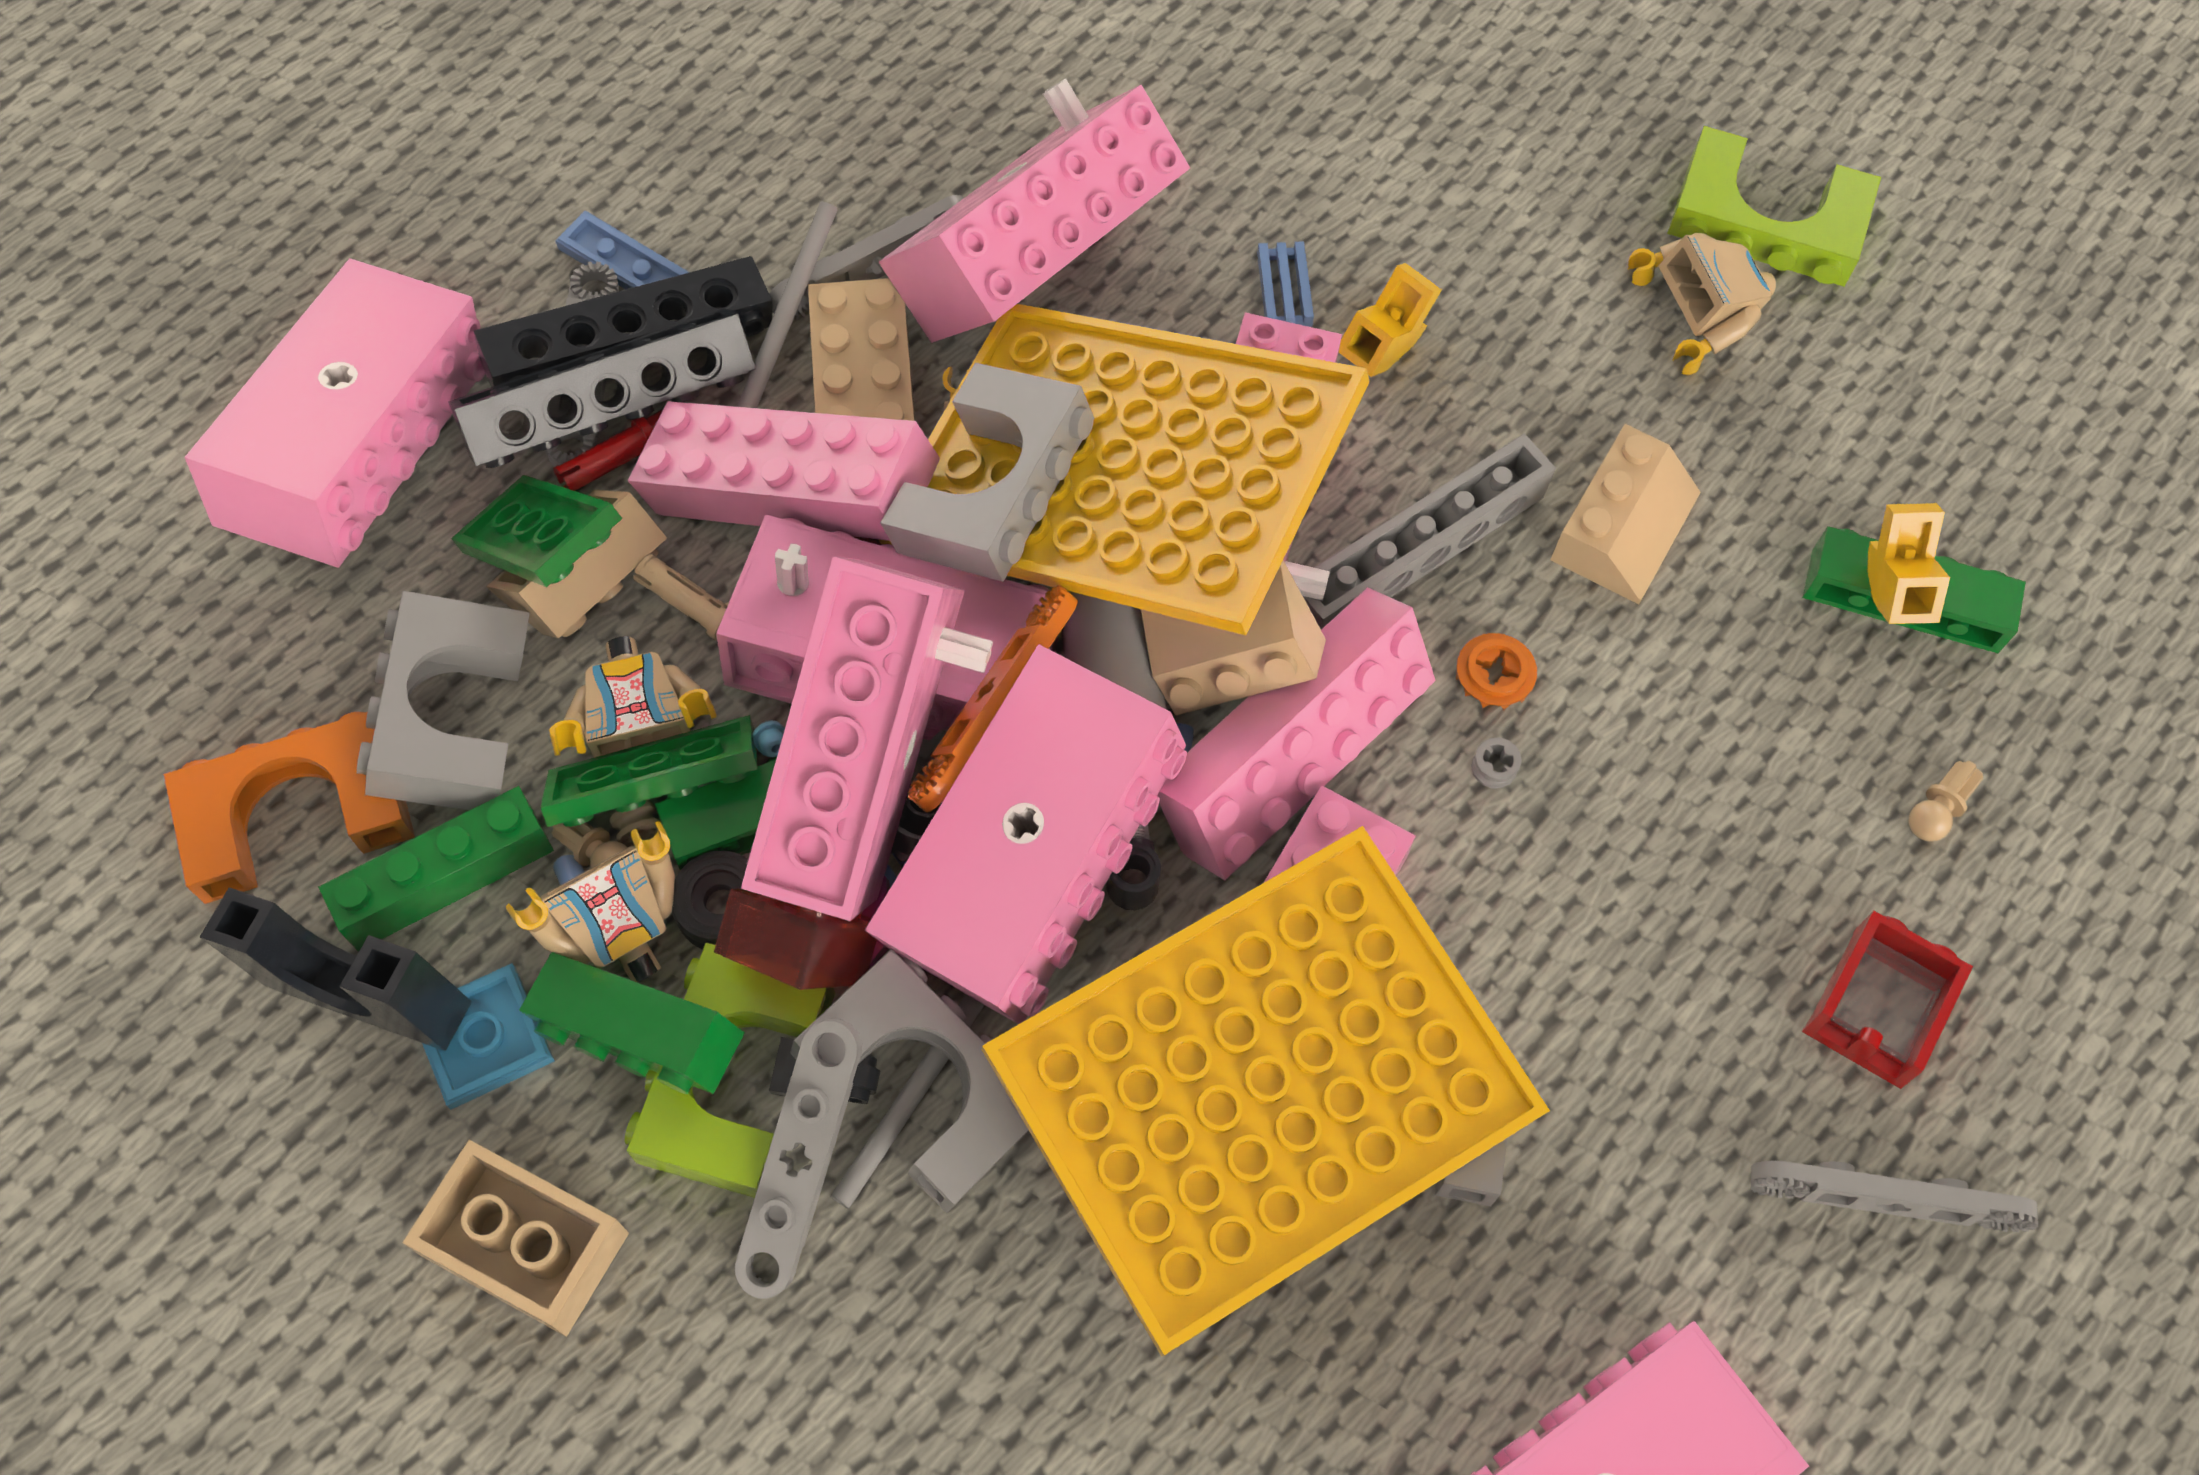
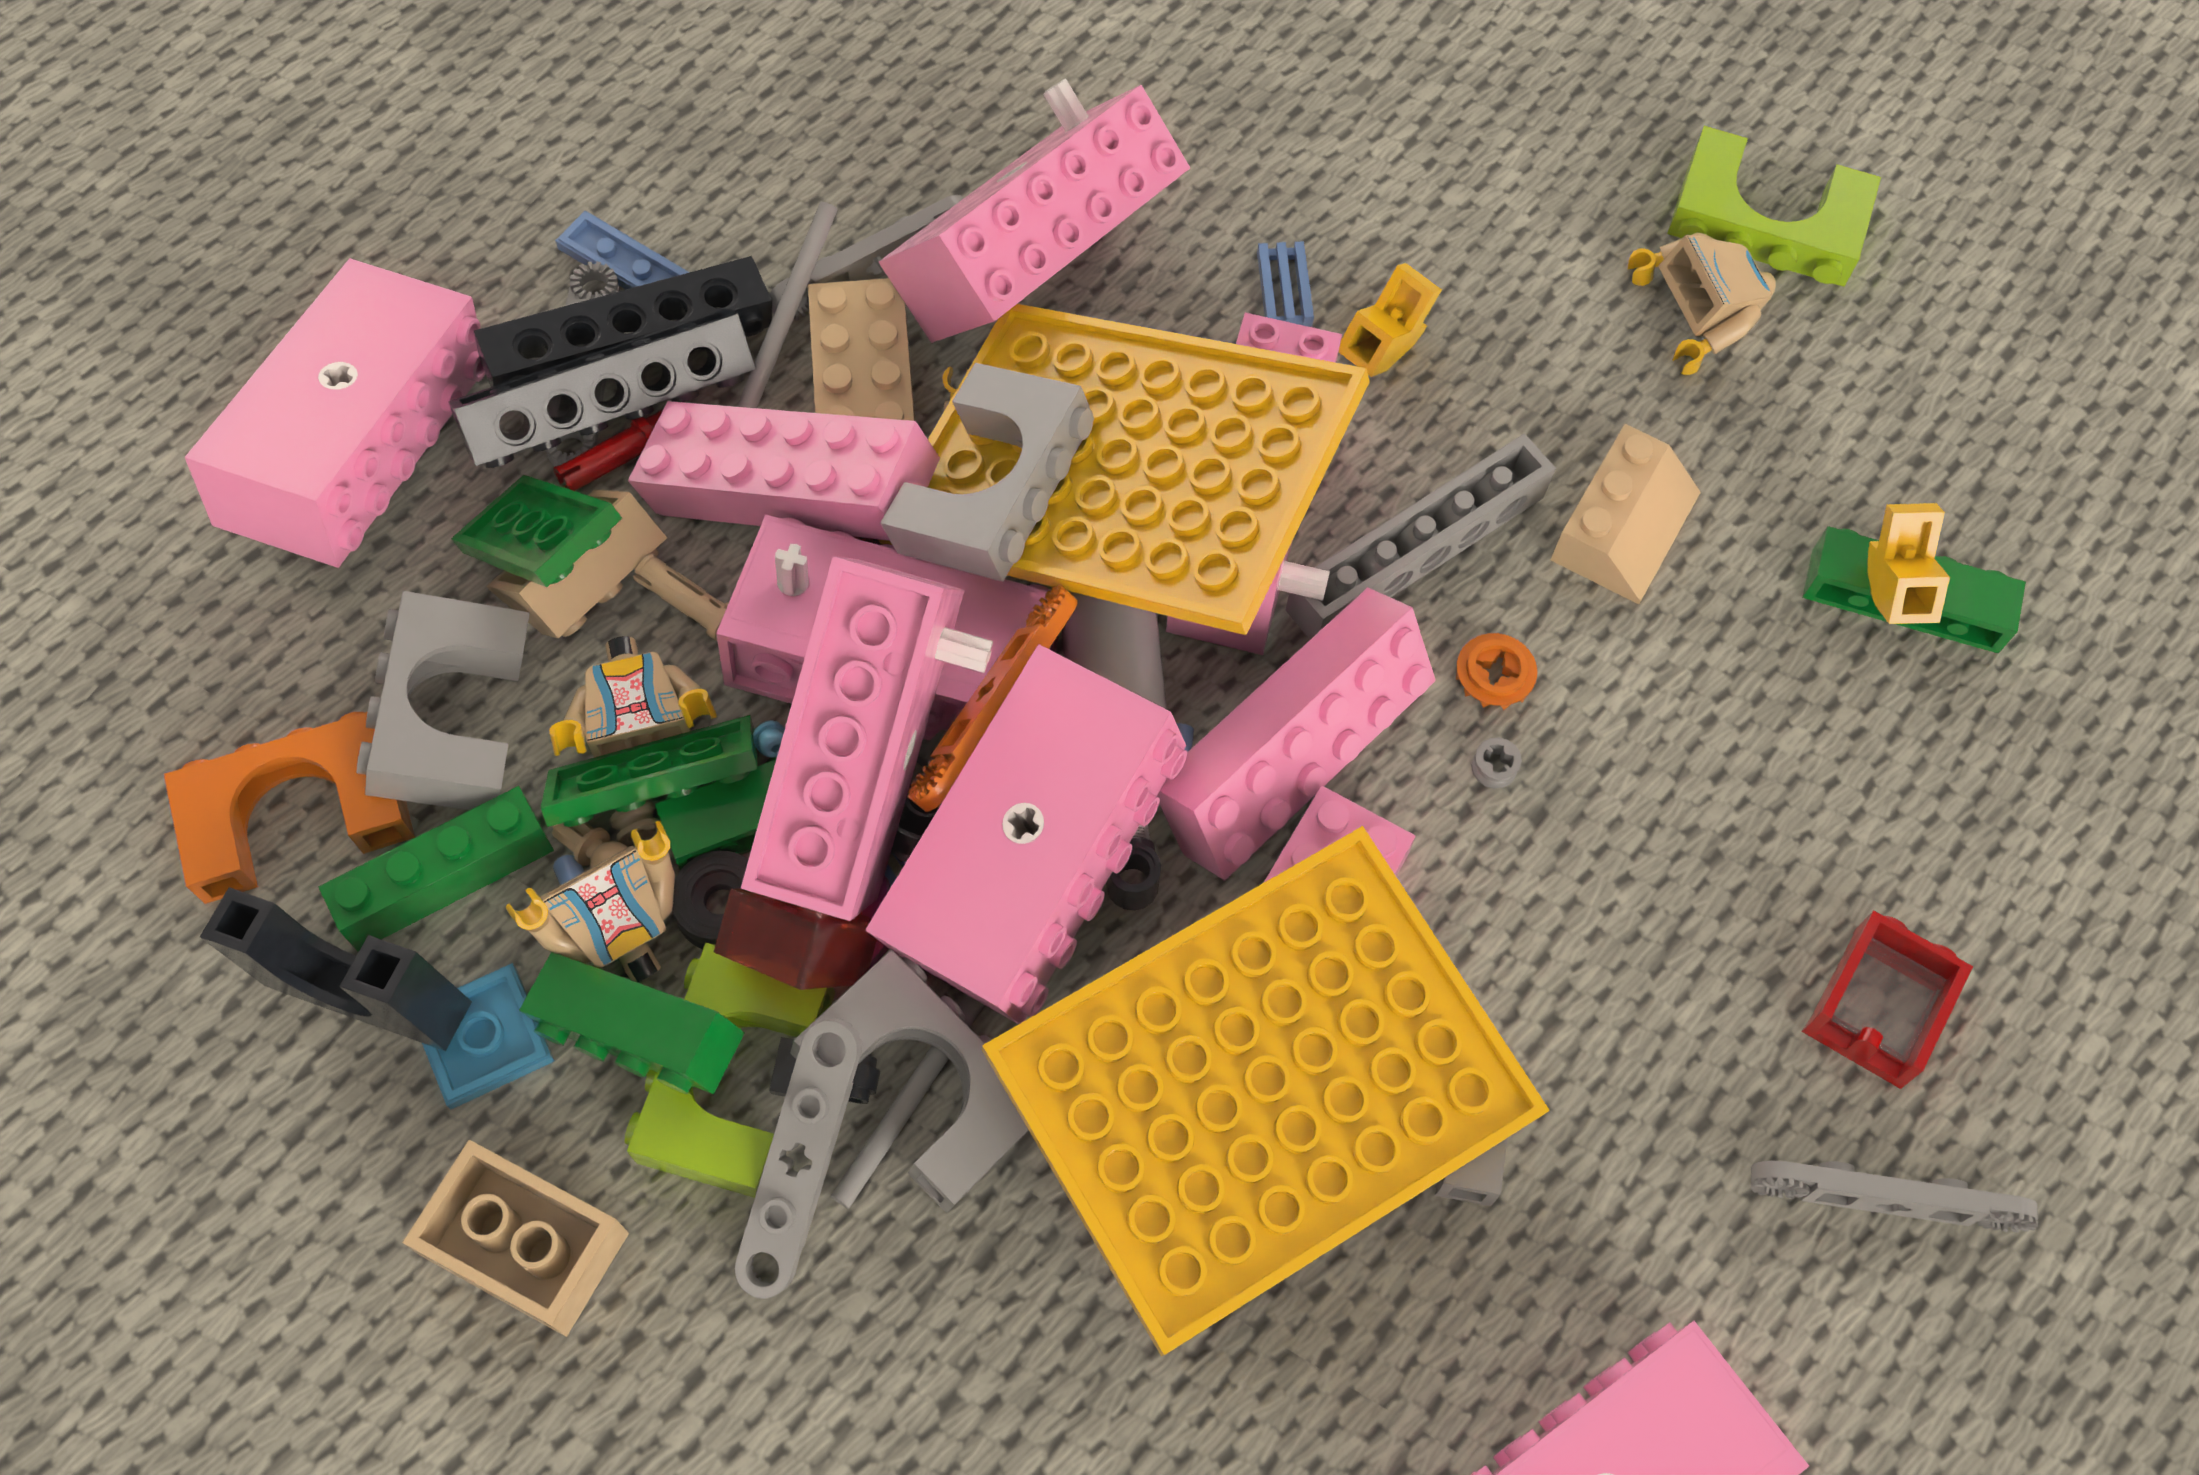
(1212, 666): tan slope -> none
(1934, 817): tan axle -> none

